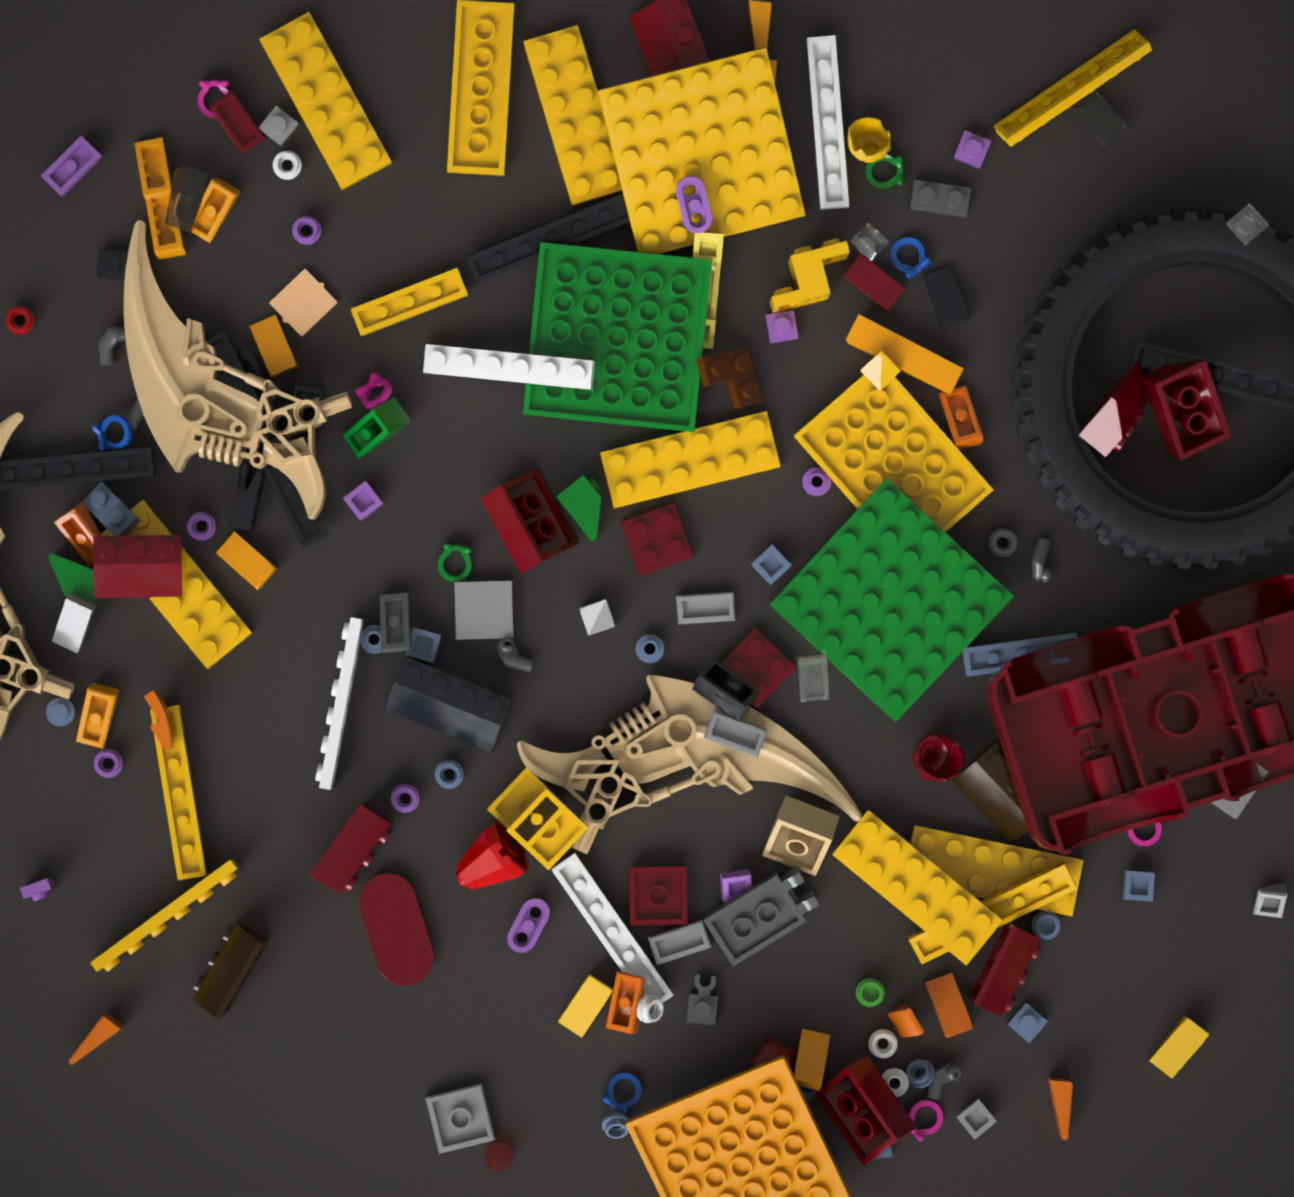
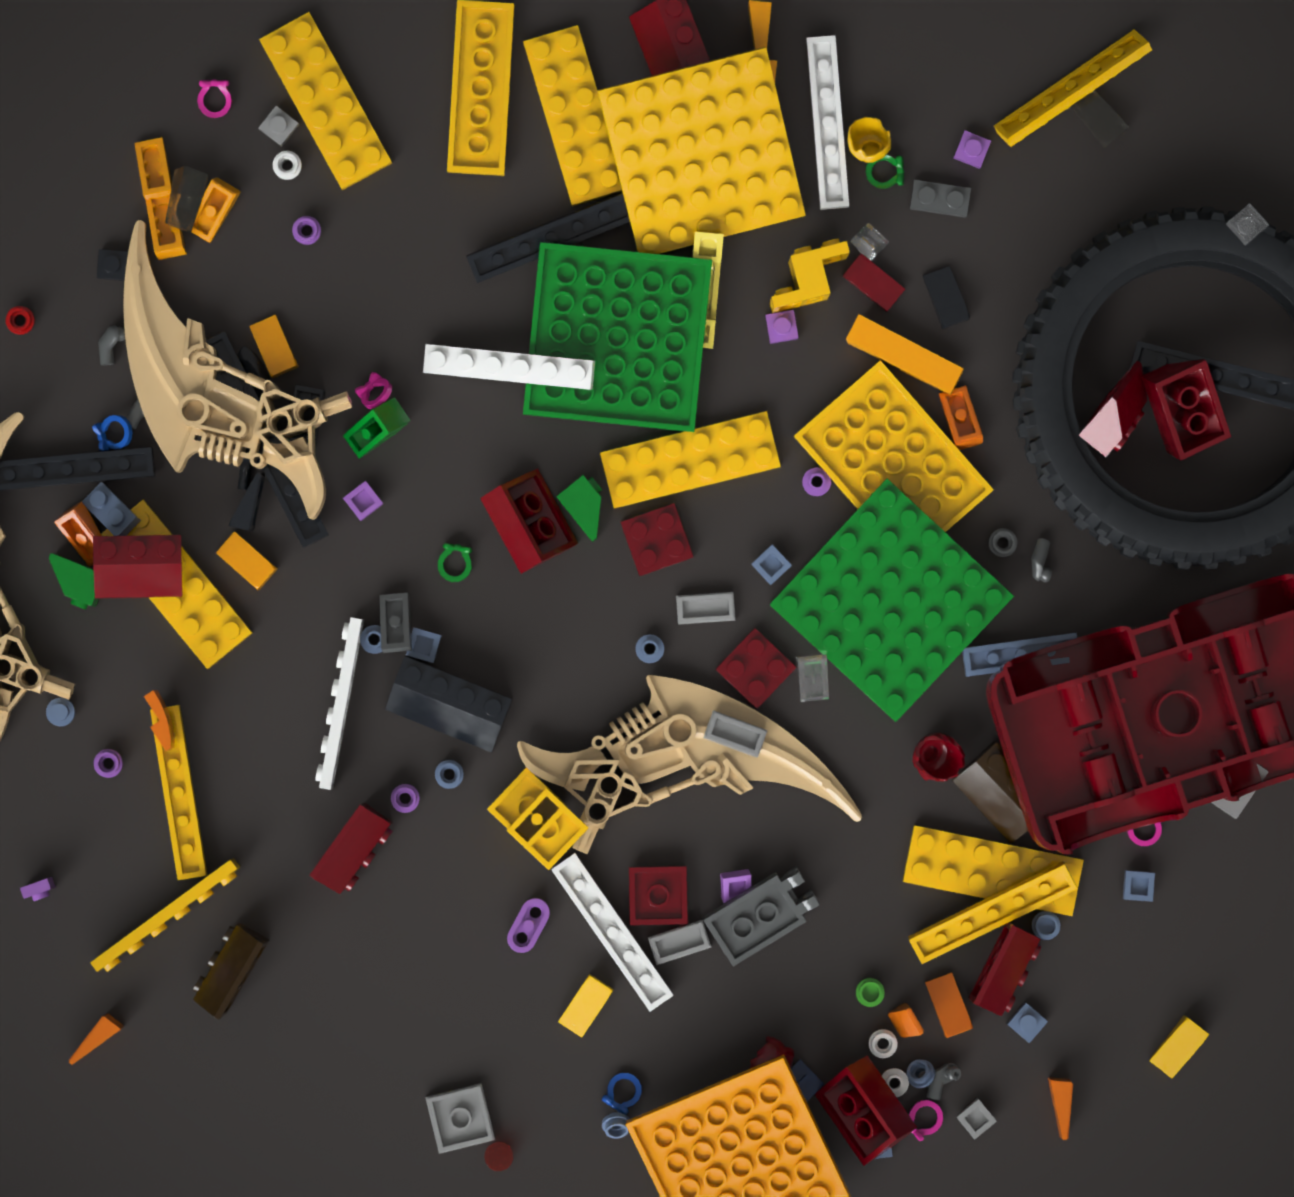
(71, 166): medium lavender plate -> none
(73, 623): tile -> none
(97, 715): light orange slope -> none
(192, 526): medium lavender plate -> none
(236, 122): dark red tile -> none
(303, 302): light nougat piece -> none
(396, 929): dark red tile -> none
(409, 302): yellow plate -> none
(483, 610): light grey tile -> none
(491, 859): red cone -> none
(511, 657): dark grey arm -> none
(597, 617): light grey slope -> none
(625, 998): orange slope -> none
(650, 1009): white plate -> none
(693, 203): medium lavender plate -> none
(702, 1006): dark grey plate -> none
(735, 369): reddish brown plate -> none
(737, 697): black piece -> none
(800, 835): tan slope -> none
(811, 1059): light orange slope -> none
(880, 370): yellow slope -> none
(910, 271): blue piece -> none
(918, 887): yellow plate -> none
(1271, 901): light grey slope -> none

